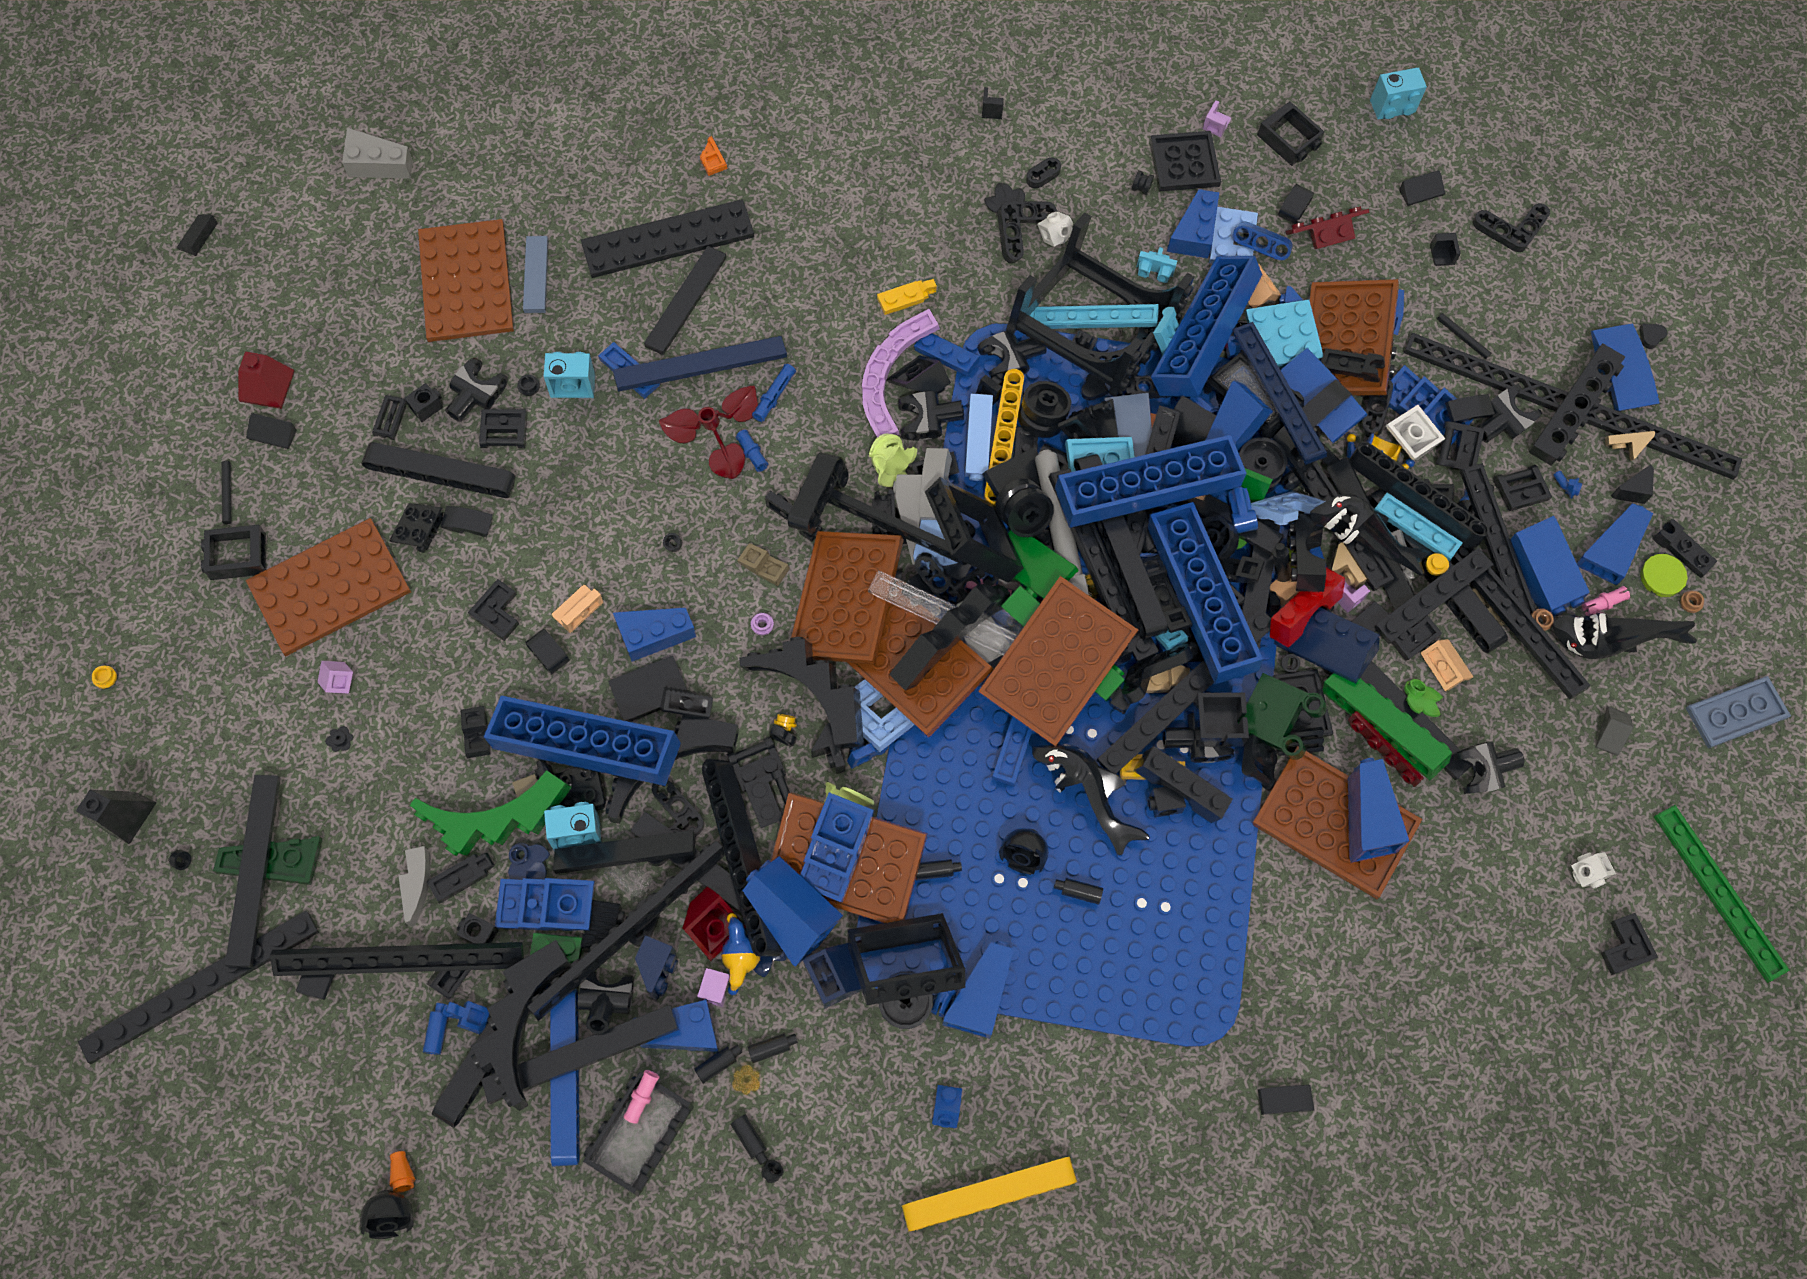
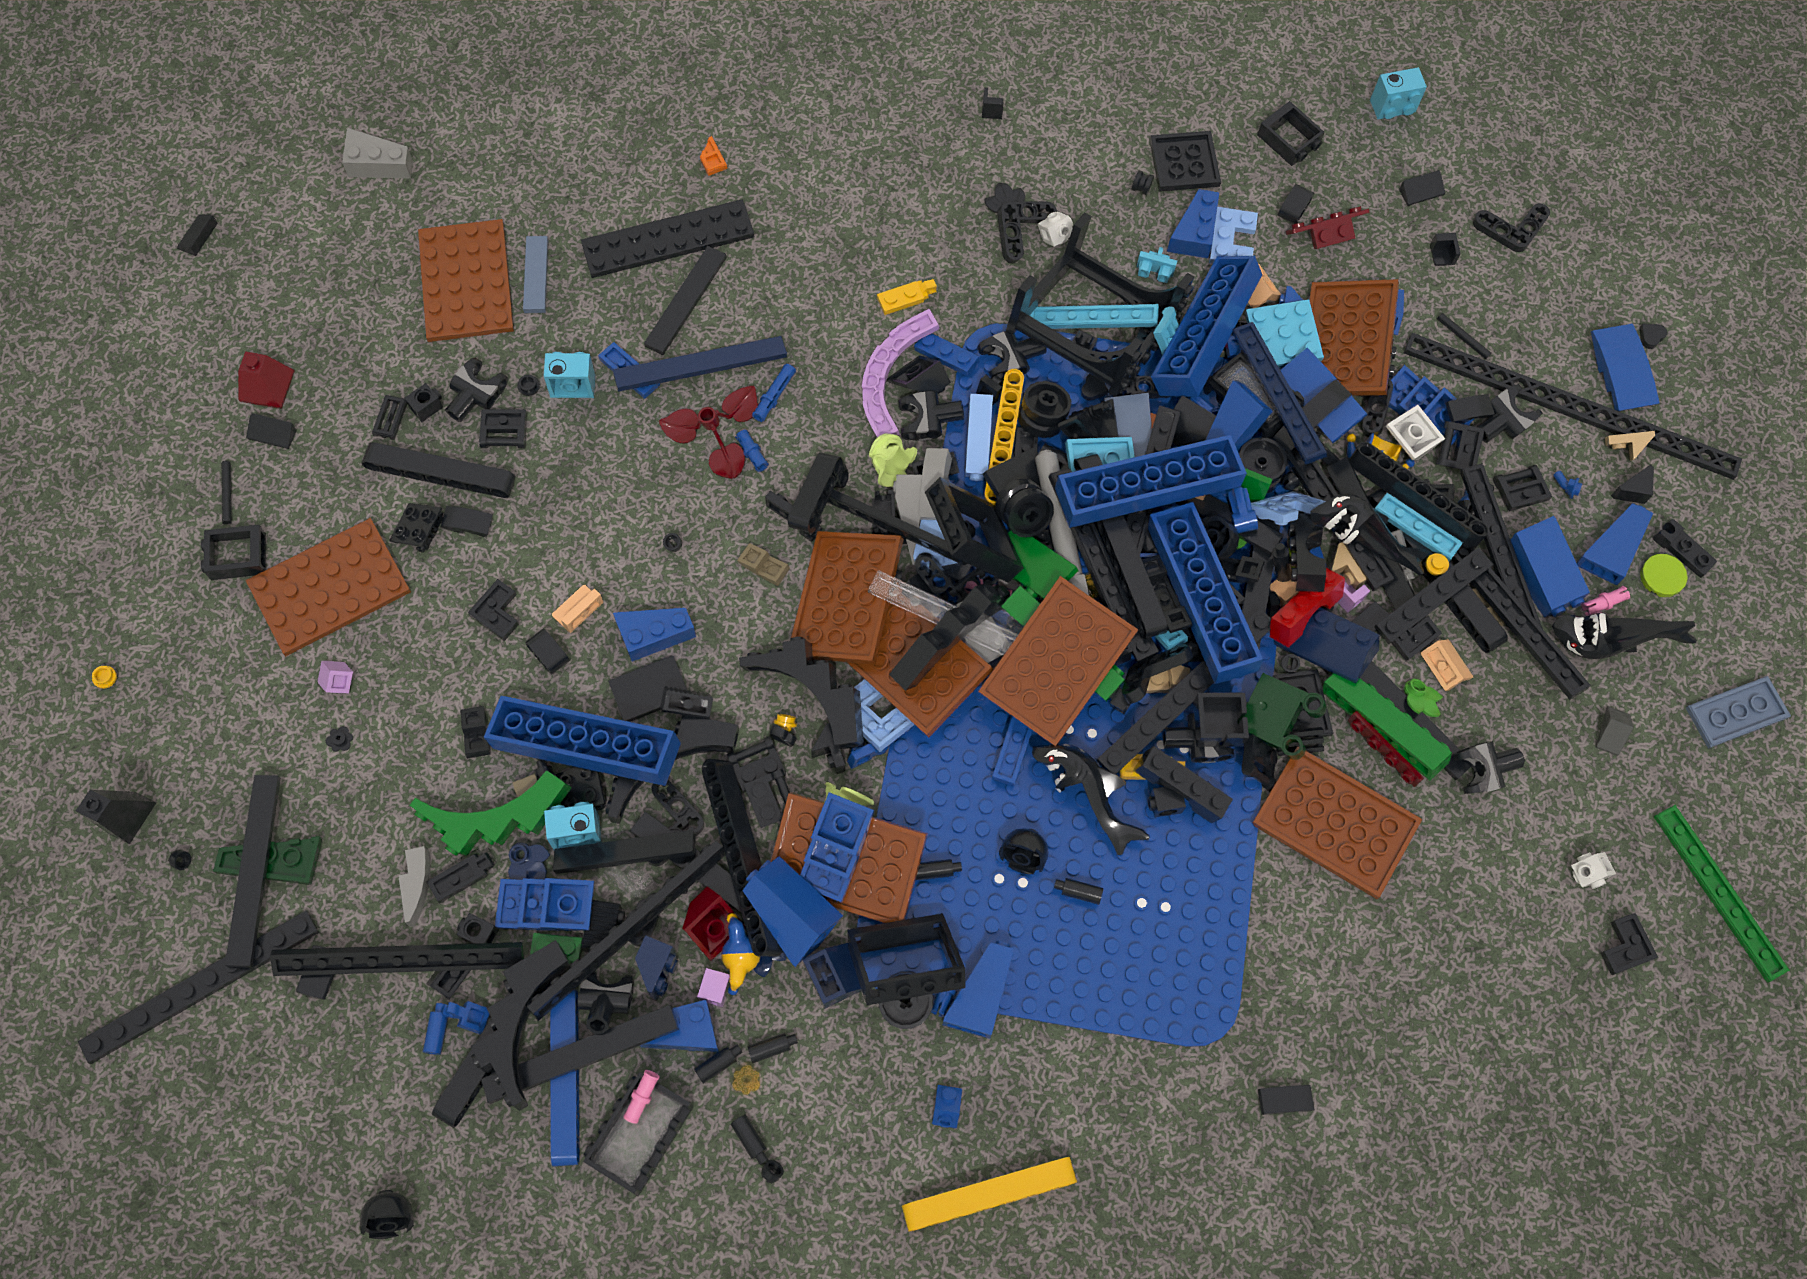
(400, 1173): orange cone -> none
(762, 617): lavender plate -> none
(1042, 170): black beam -> none
(1216, 121): lavender panel -> none
(1252, 240): blue beam -> none
(1354, 364): black plate -> none
(1374, 815): blue slope -> none
(1546, 616): medium nougat plate -> none
(1604, 359): black brick -> none
(1696, 597): medium nougat plate -> none

